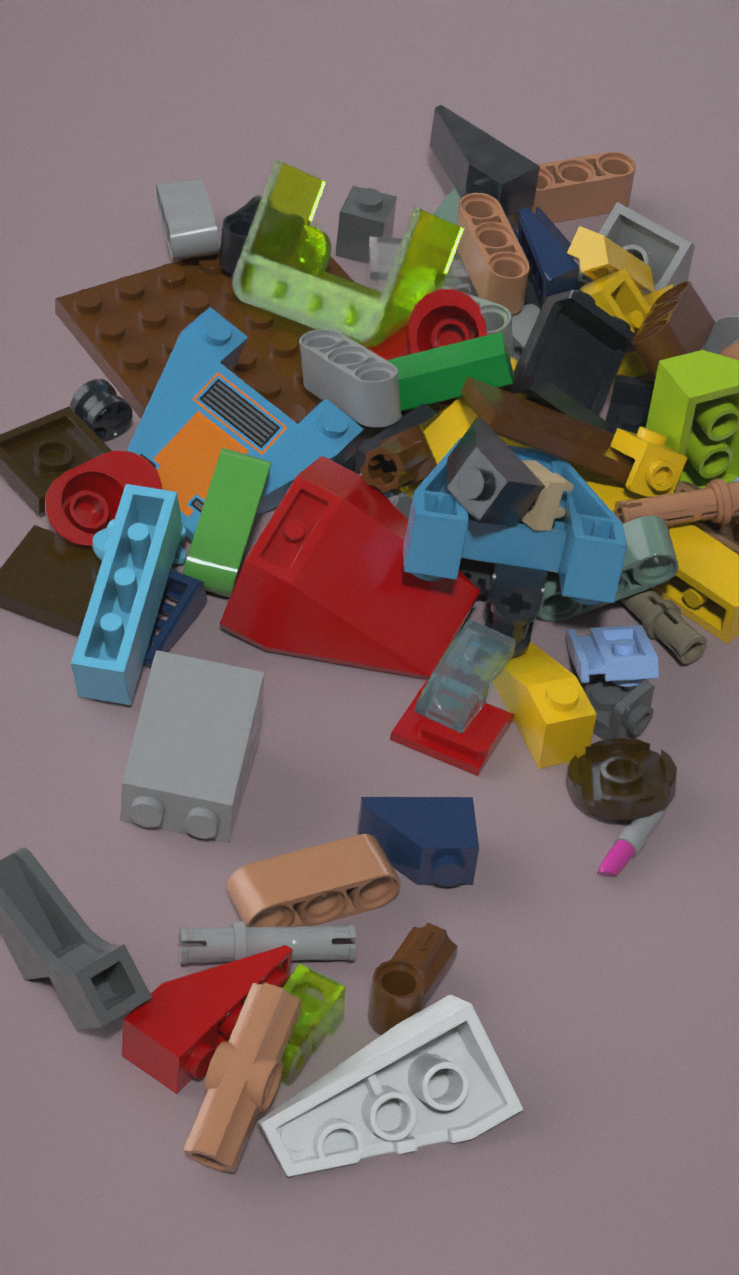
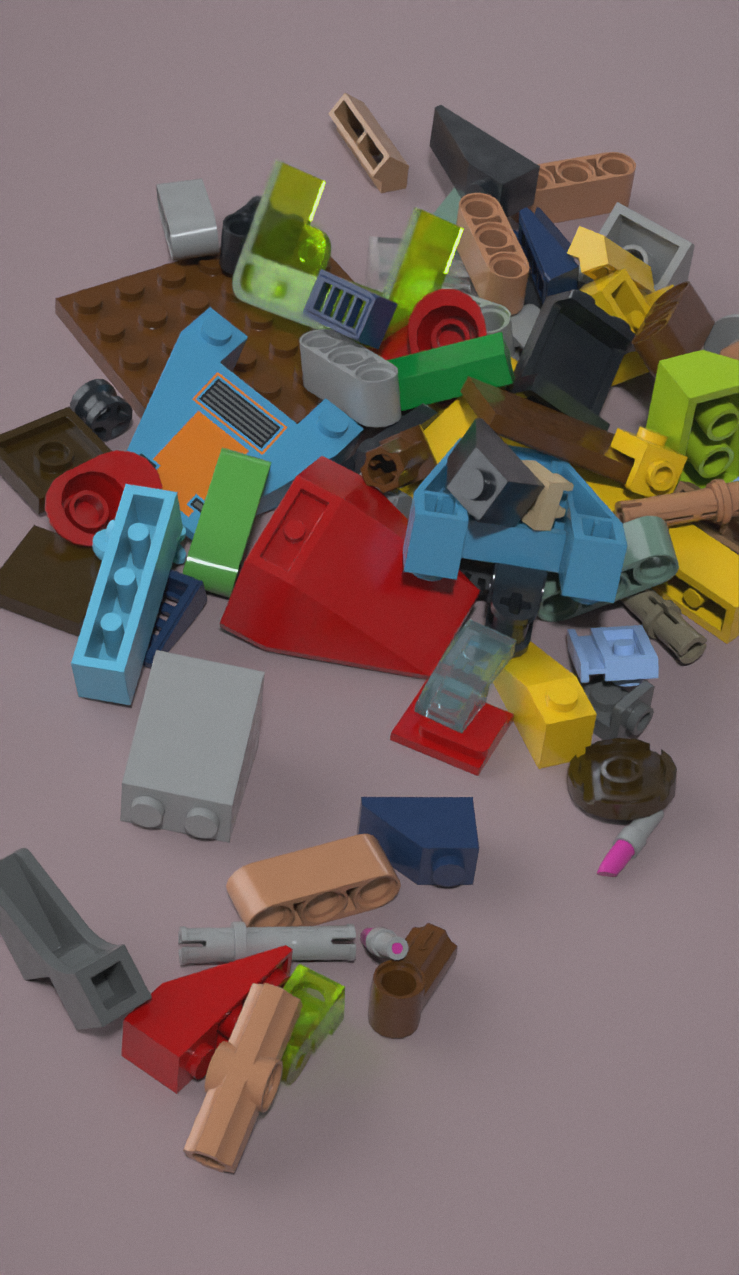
(353, 114): none -> medium nougat piece
(364, 215): dark grey brick -> none
(372, 321): none -> dark blue slope
(384, 943): none -> light grey piece
(404, 1091): white wedge -> none
(629, 404): black bracket -> none

